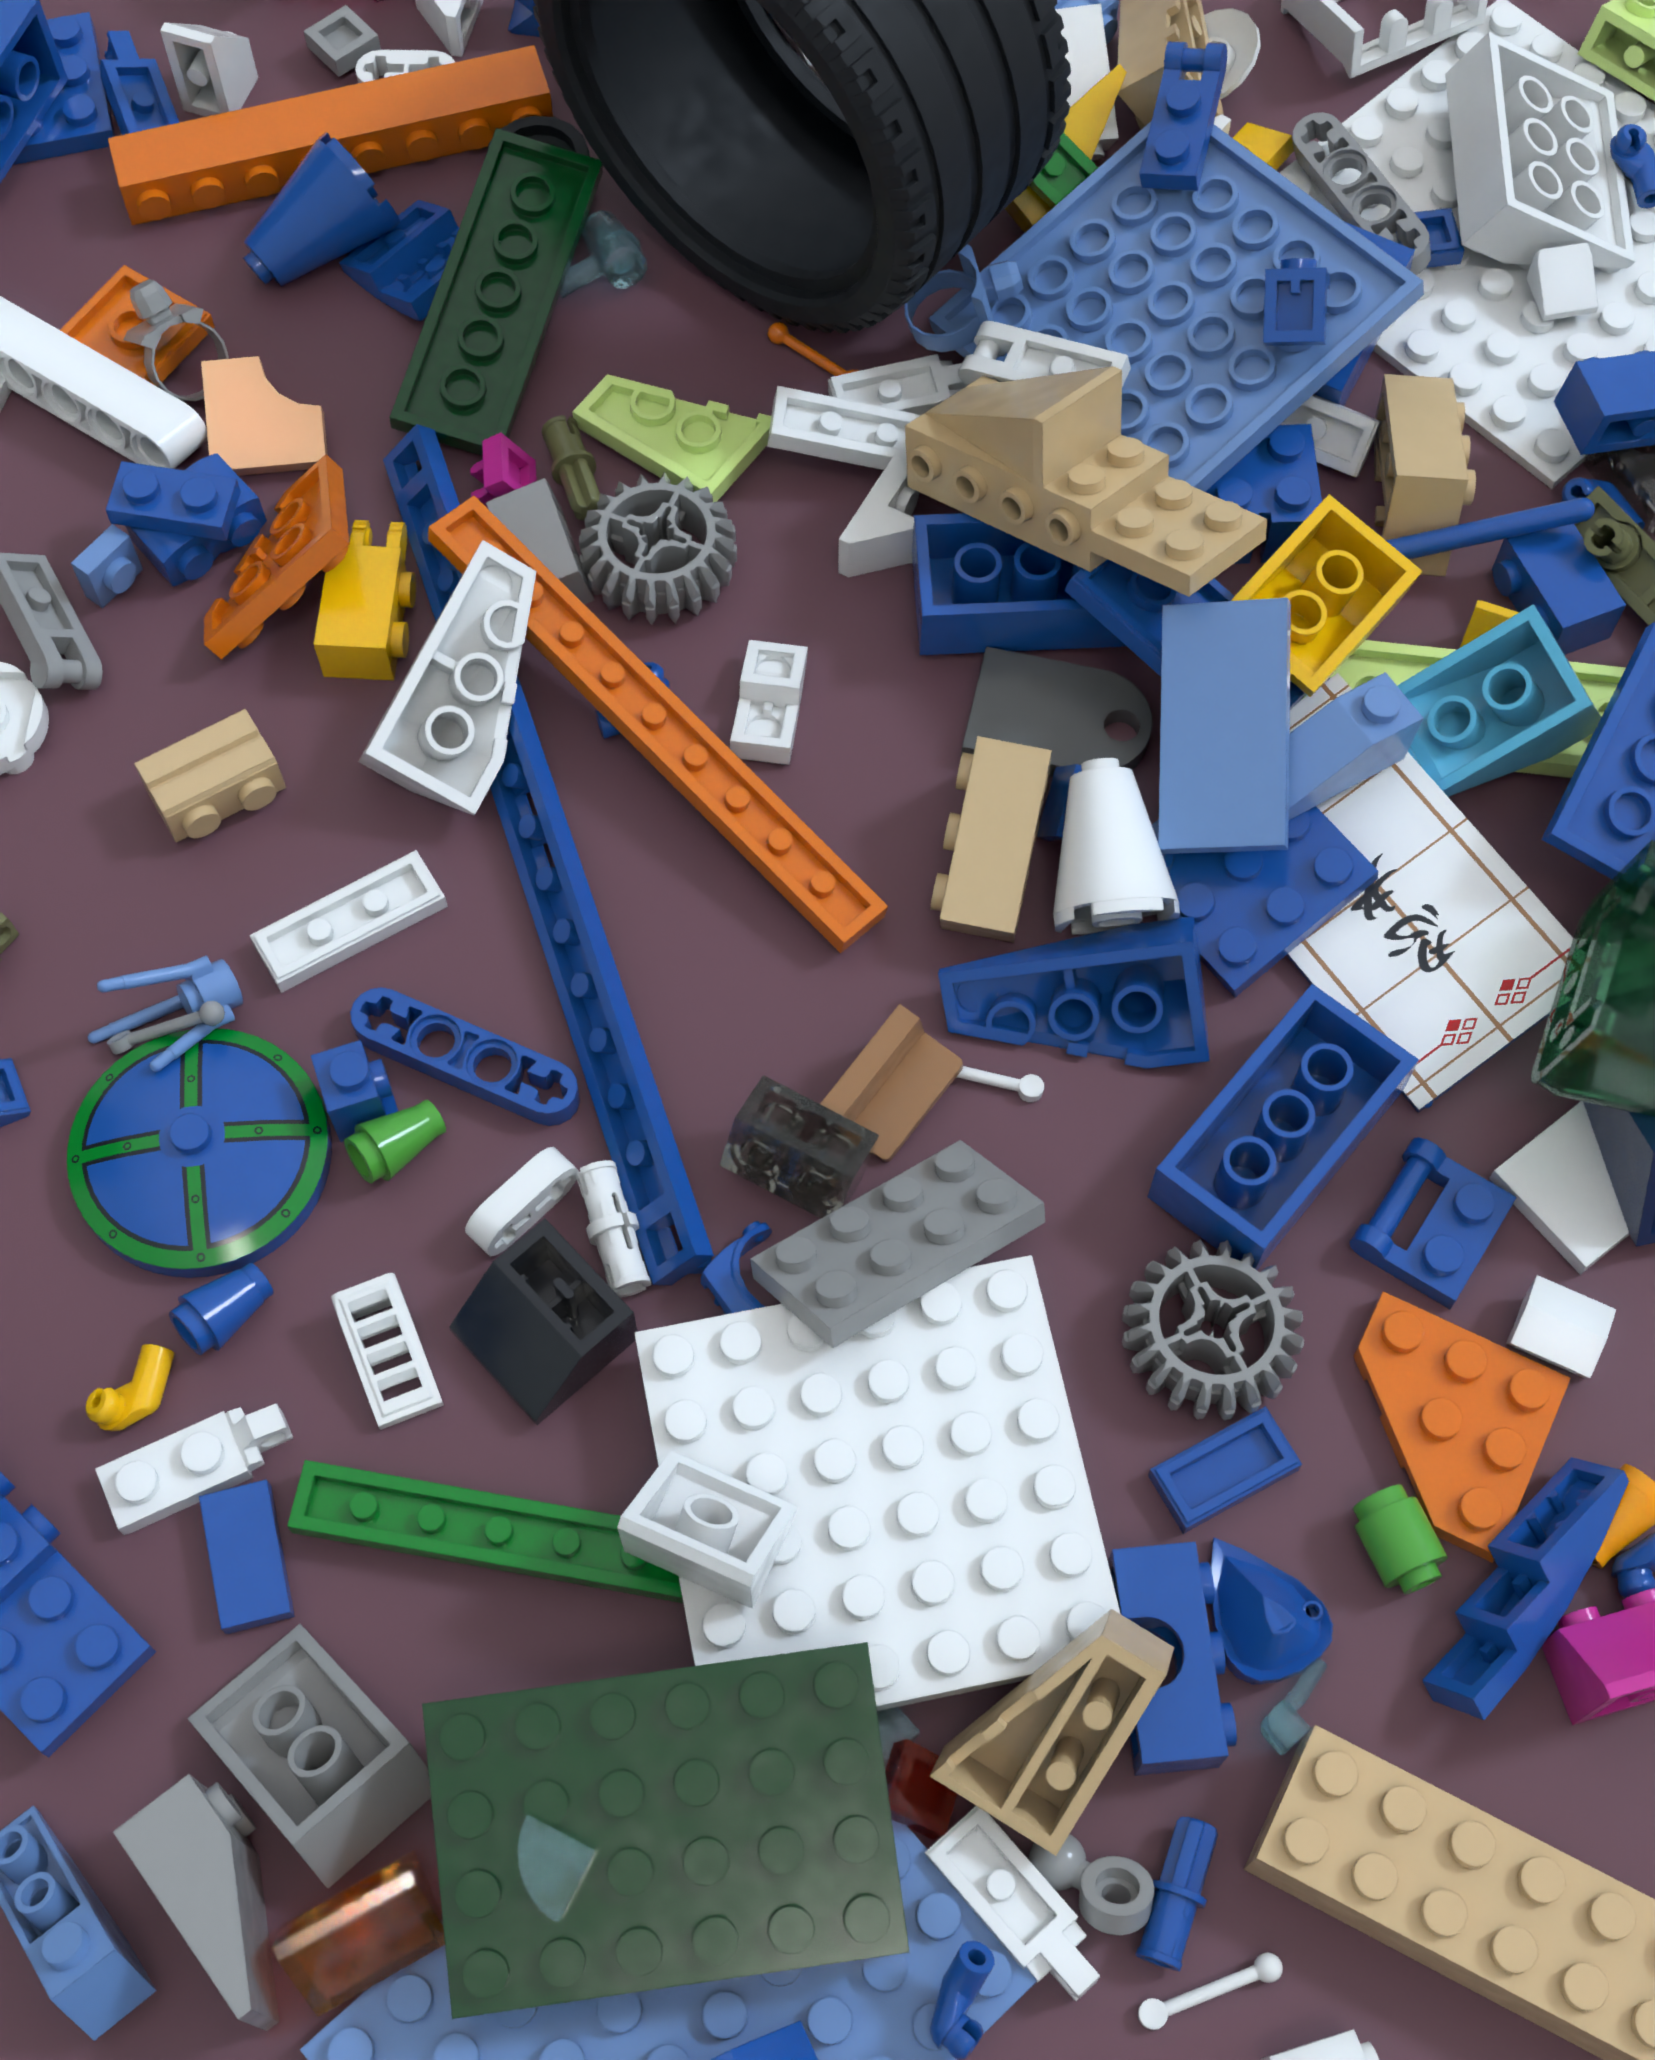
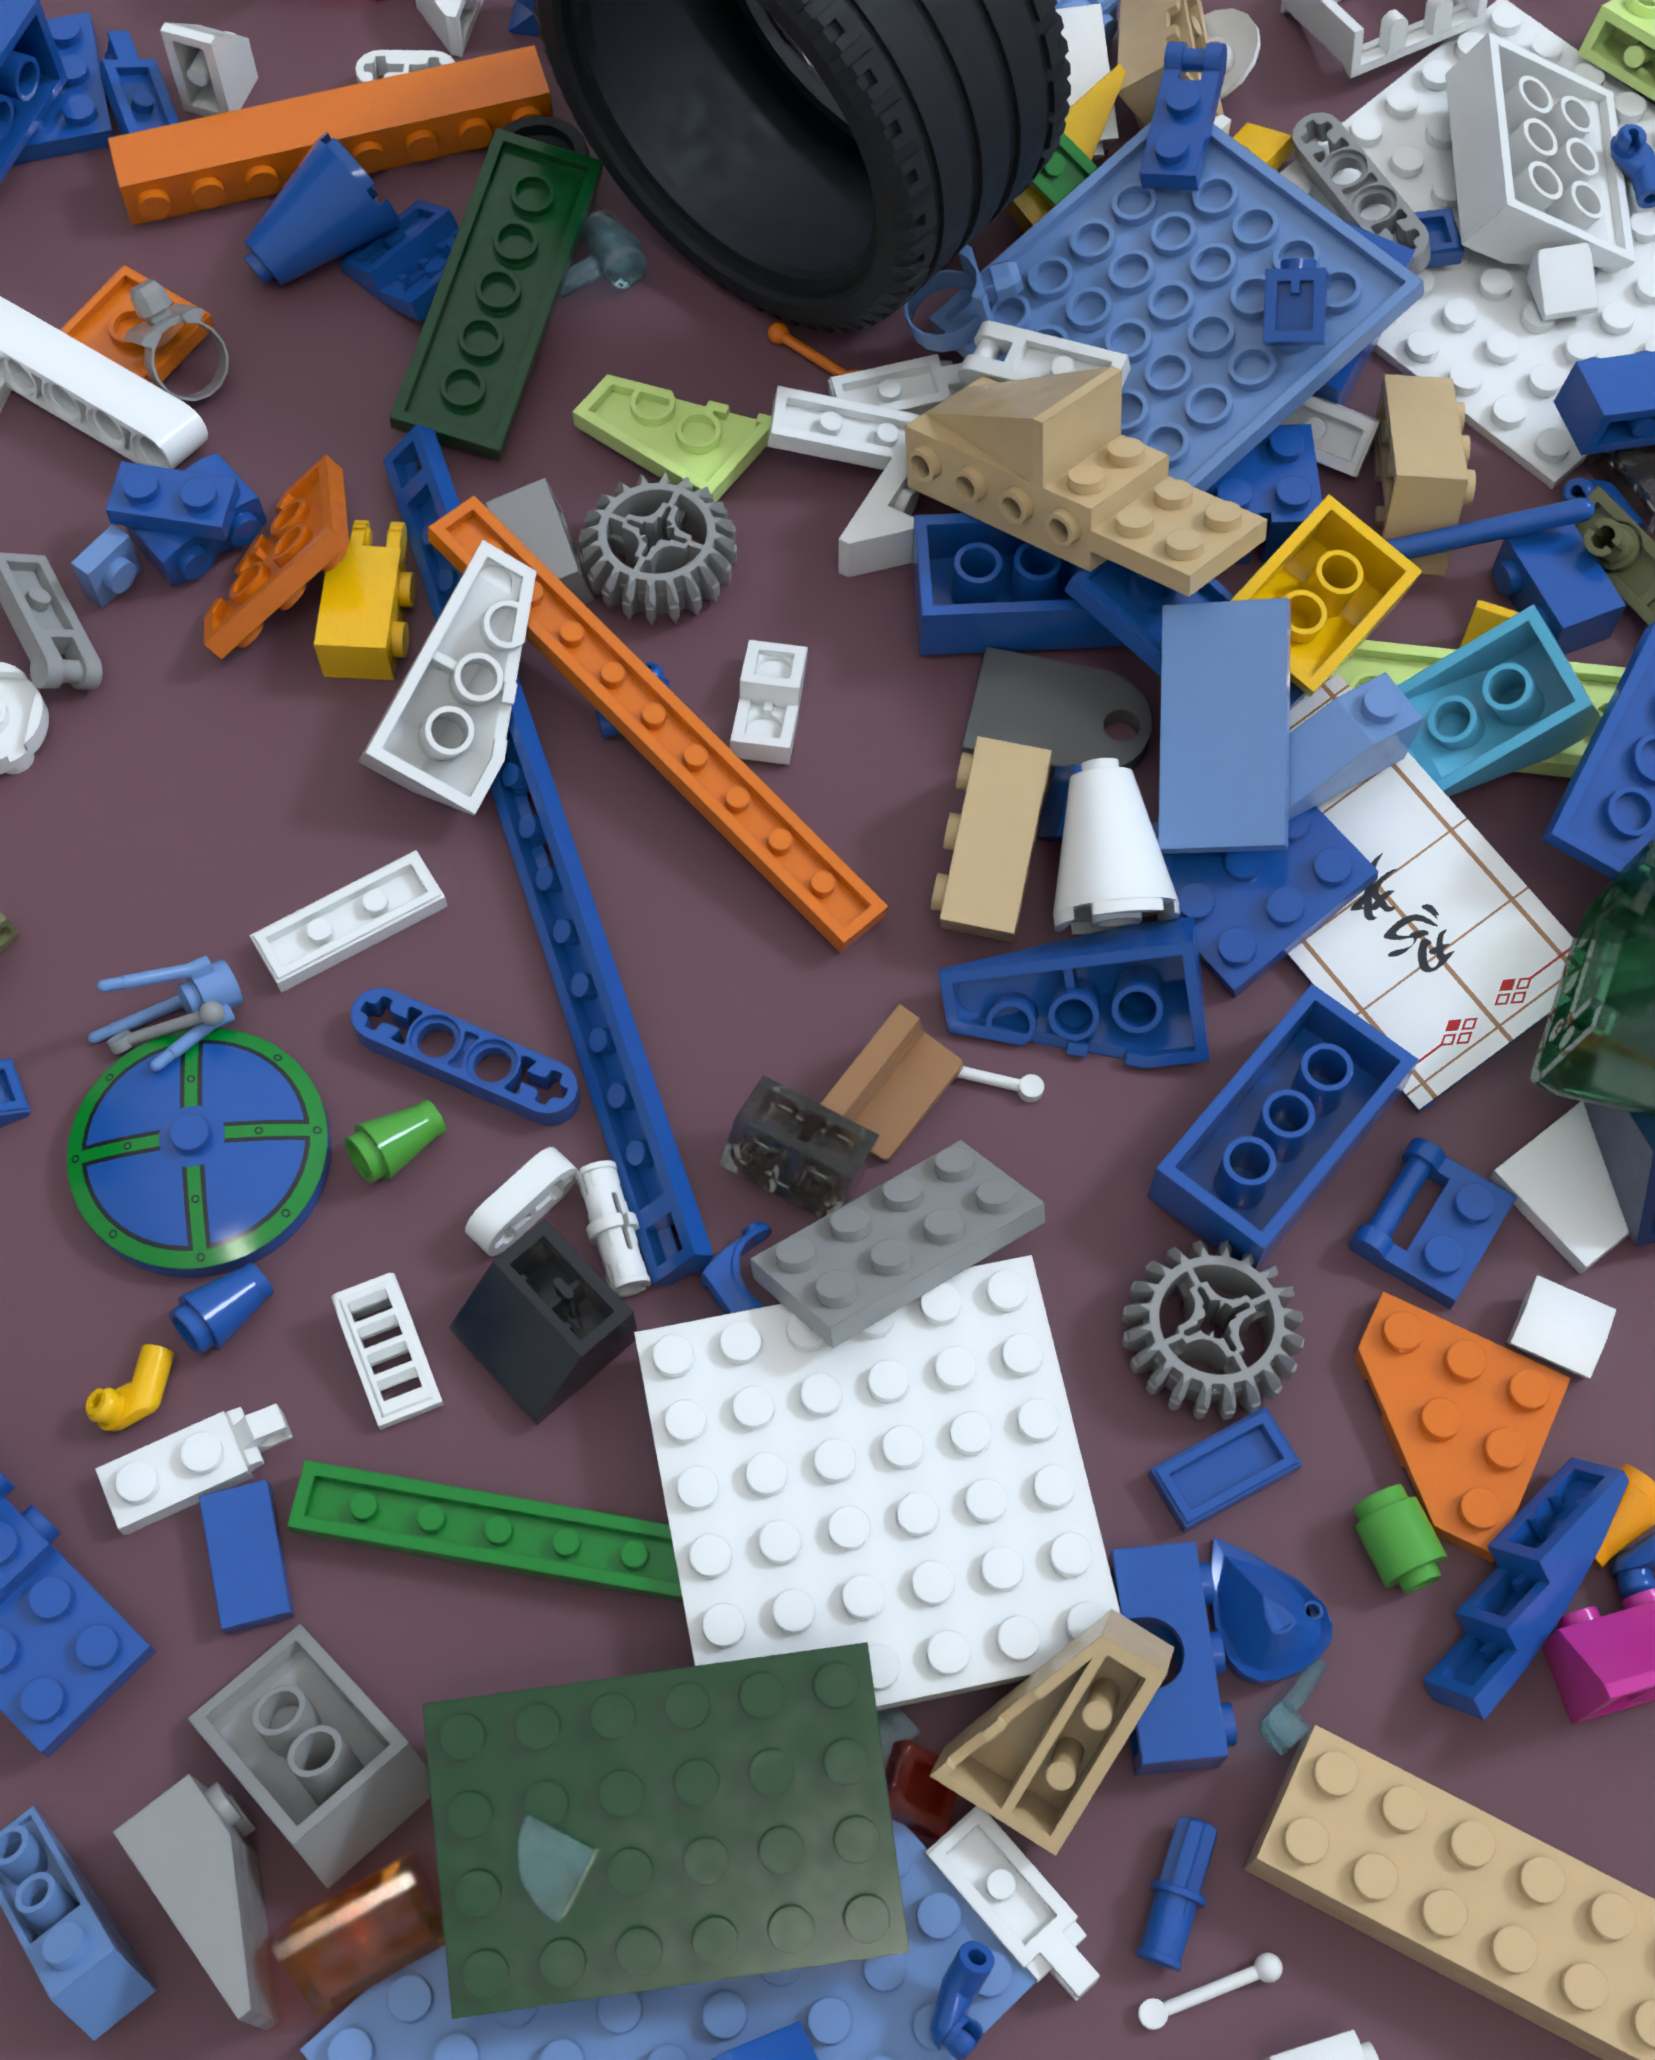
(211, 776): tan brick -> none
(255, 424): light nougat tile -> none
(341, 40): light grey plate -> none
(352, 1087): blue brick -> none
(502, 468): dark pink tile -> none
(571, 464): olive axle -> none
(707, 1528): white slope -> none
(1099, 1884): light grey plate -> none

